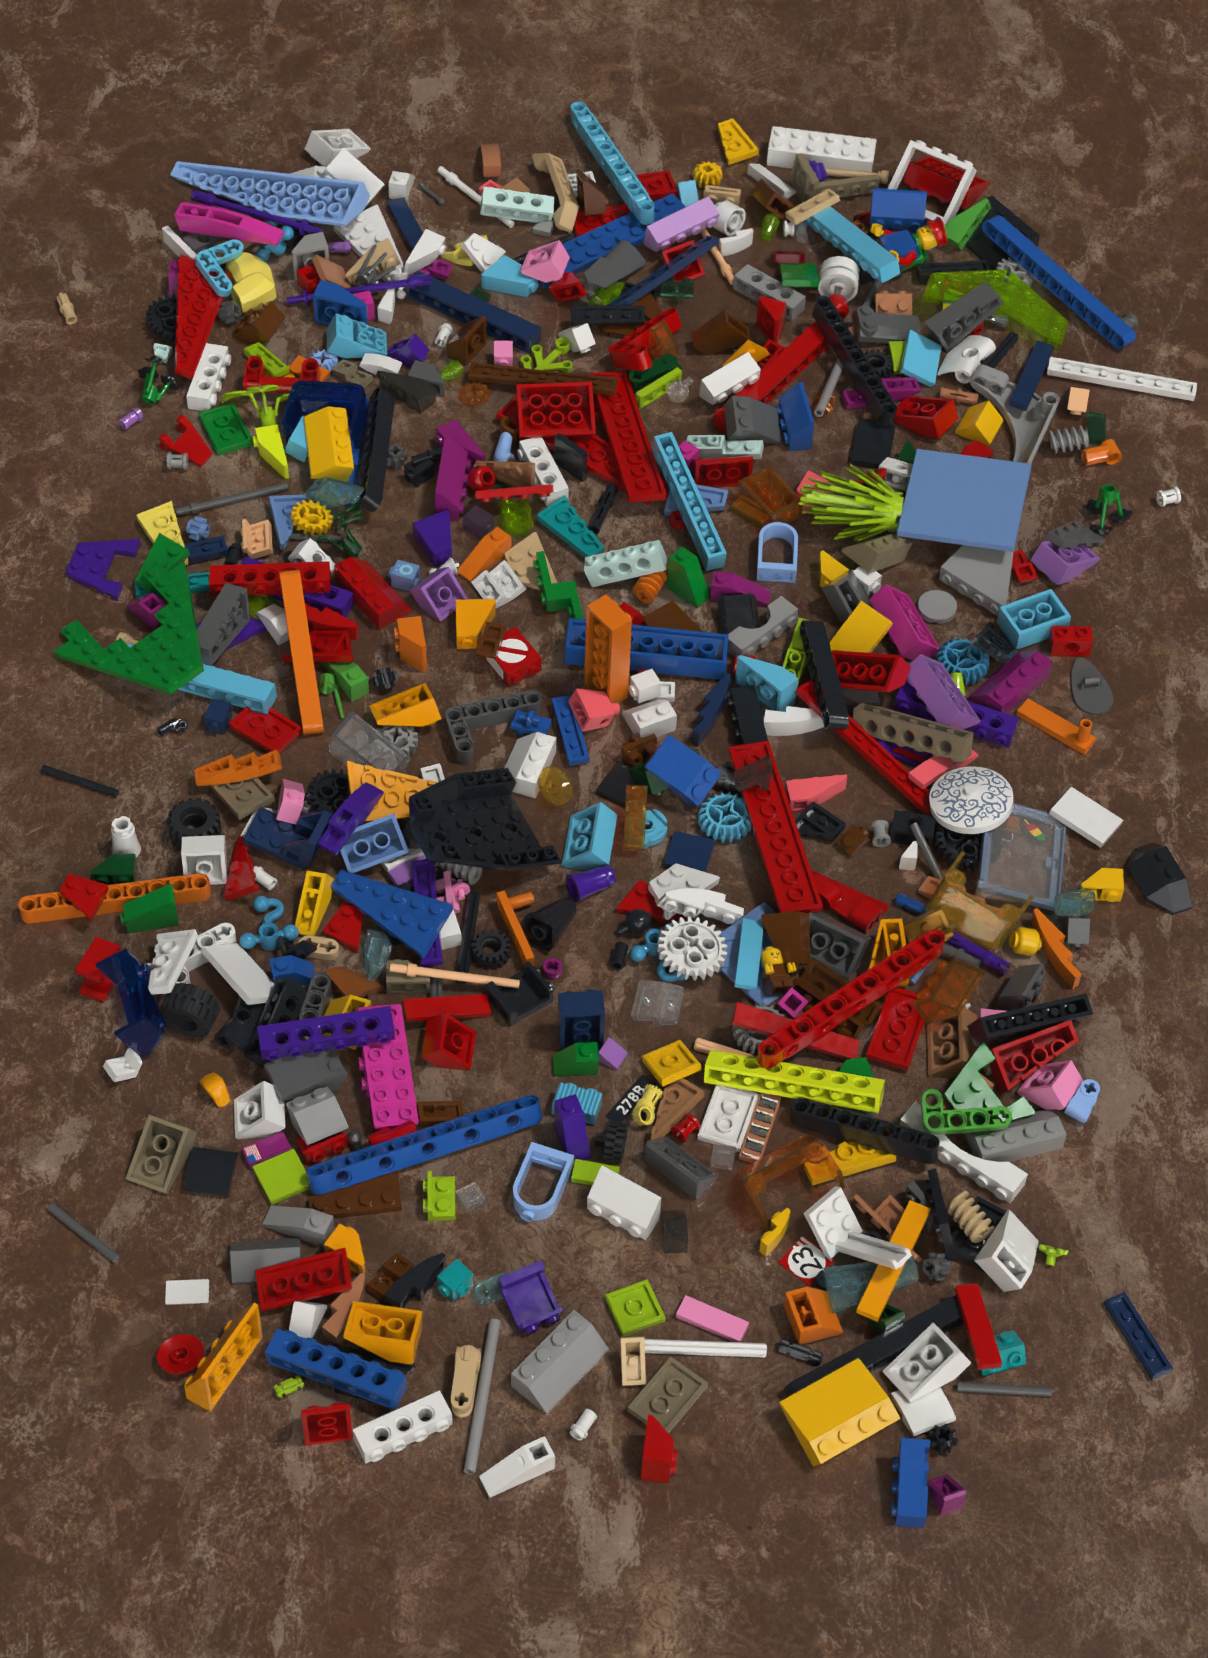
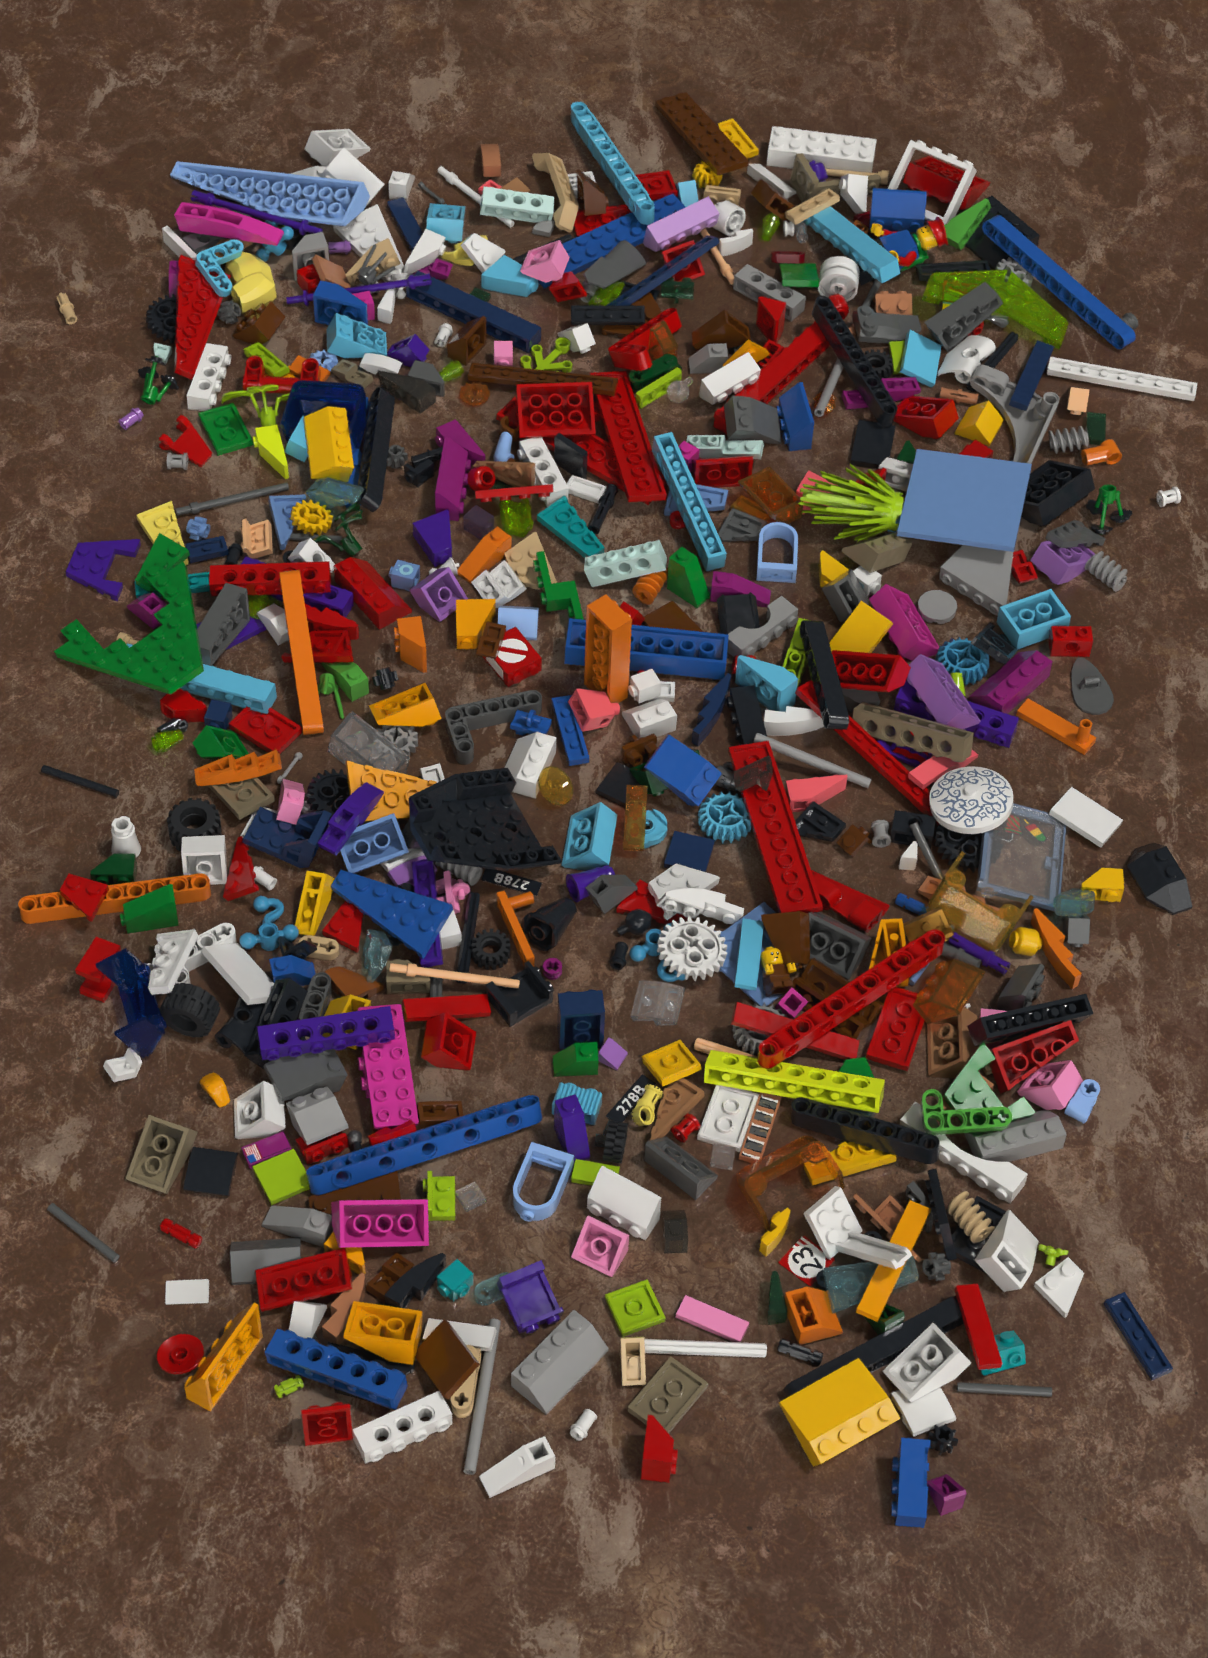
(165, 740): none -> clear neon green cone
(181, 1233): none -> red axle
(183, 706): none -> red slope
(218, 743): none -> green slope
(298, 756): none -> light grey hinge
(380, 1223): none -> dark pink slope
(446, 221): none -> medium azure slope
(446, 1359): none -> reddish brown tile
(471, 1334): none -> white tile
(511, 881): none -> black sticker
(521, 617): none -> light blue slope
(585, 489): none -> white tile
(601, 1246): none -> bright pink slope
(610, 890): none -> dark grey slope
(701, 133): none -> reddish brown plate
(708, 359): none -> light grey slope
(741, 527): none -> dark grey wing
(777, 1307): none -> clear green slope
(813, 760): none -> light grey piece
(854, 191): none -> white slope
(1054, 489): none -> black slope
(1061, 1285): none -> white wing
(1106, 571): none -> light grey piece

